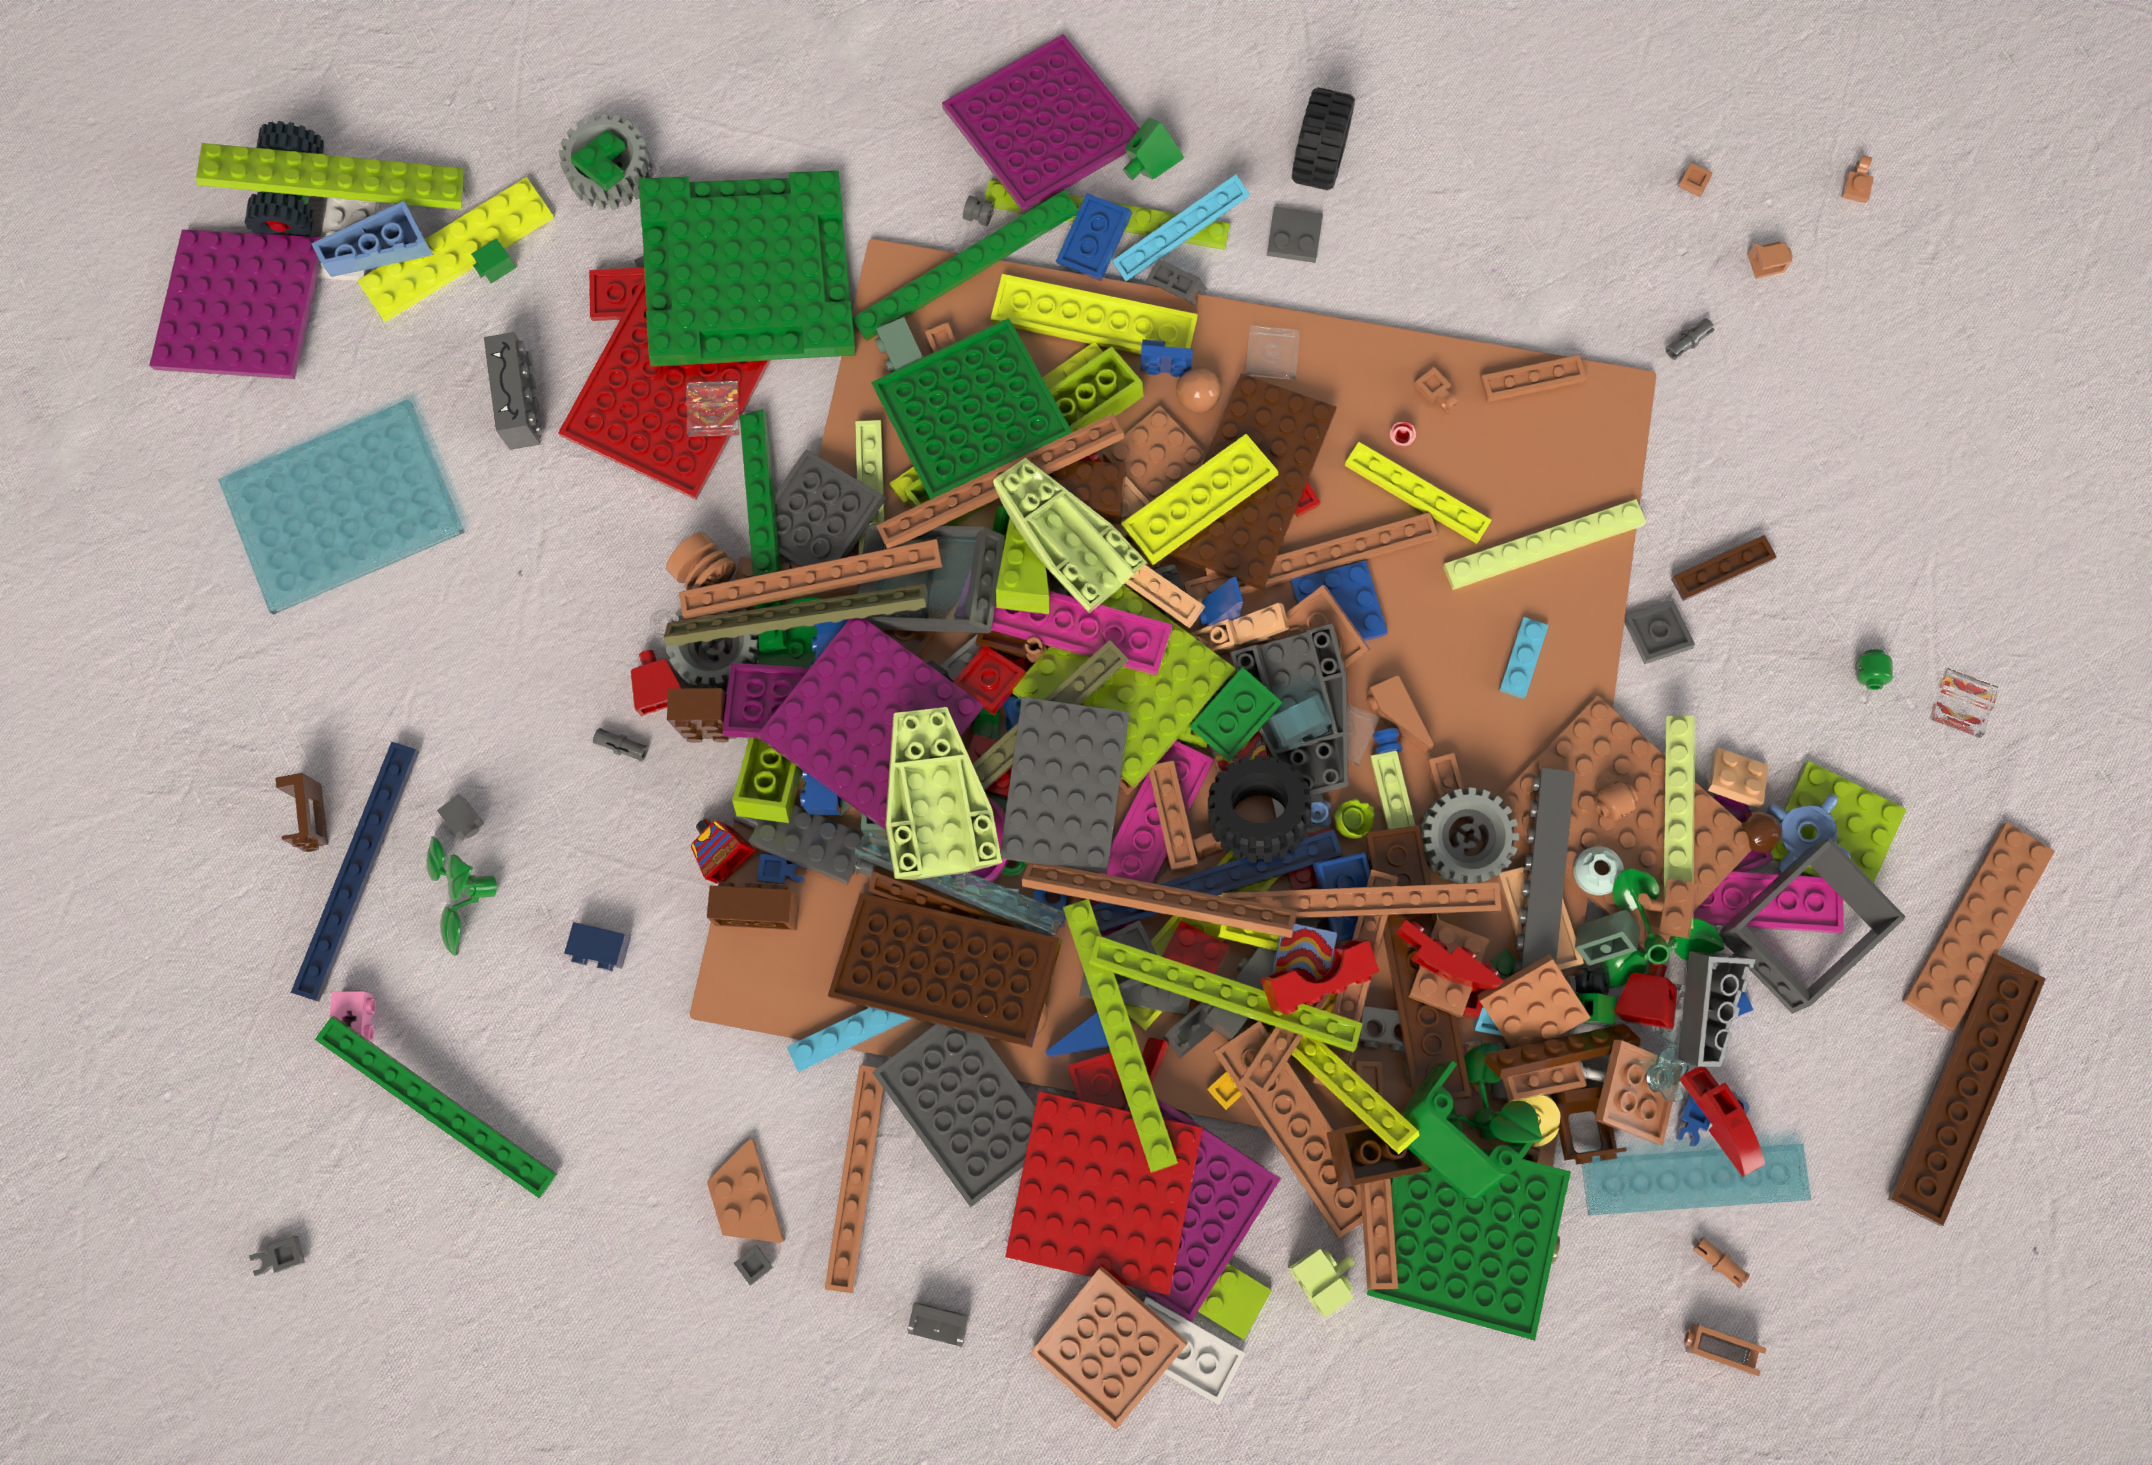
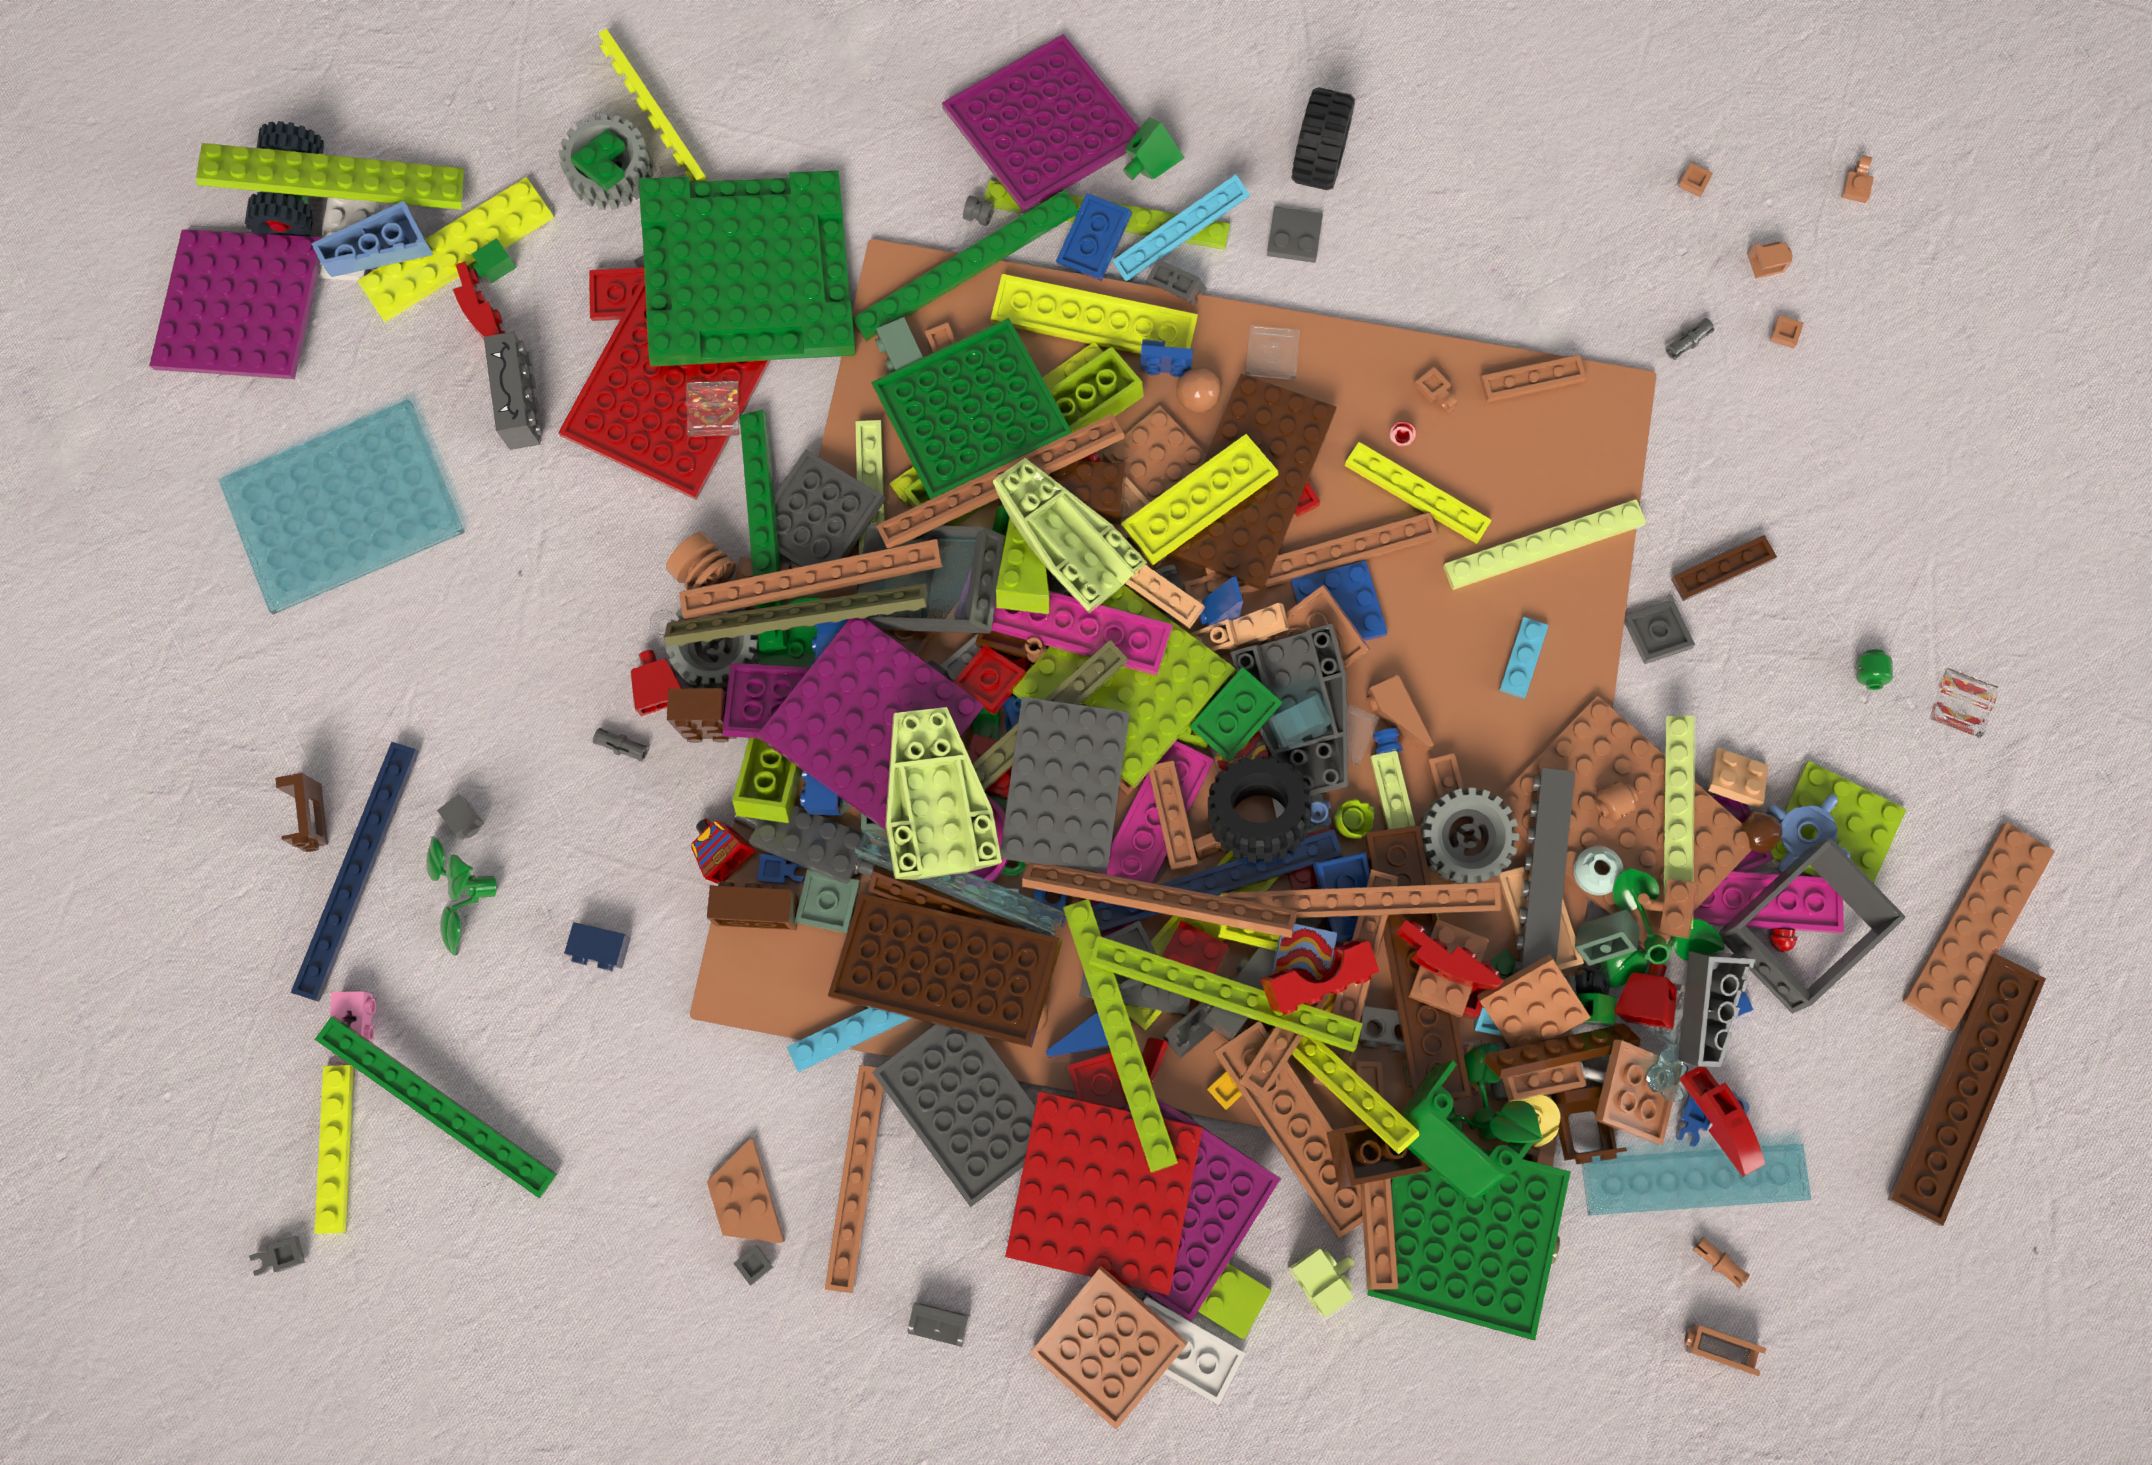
(334, 1149): none -> neon yellow plate
(473, 304): none -> red slope
(647, 103): none -> neon yellow plate
(827, 903): none -> sand green plate
(1783, 939): none -> red plate
(1786, 331): none -> nougat plate

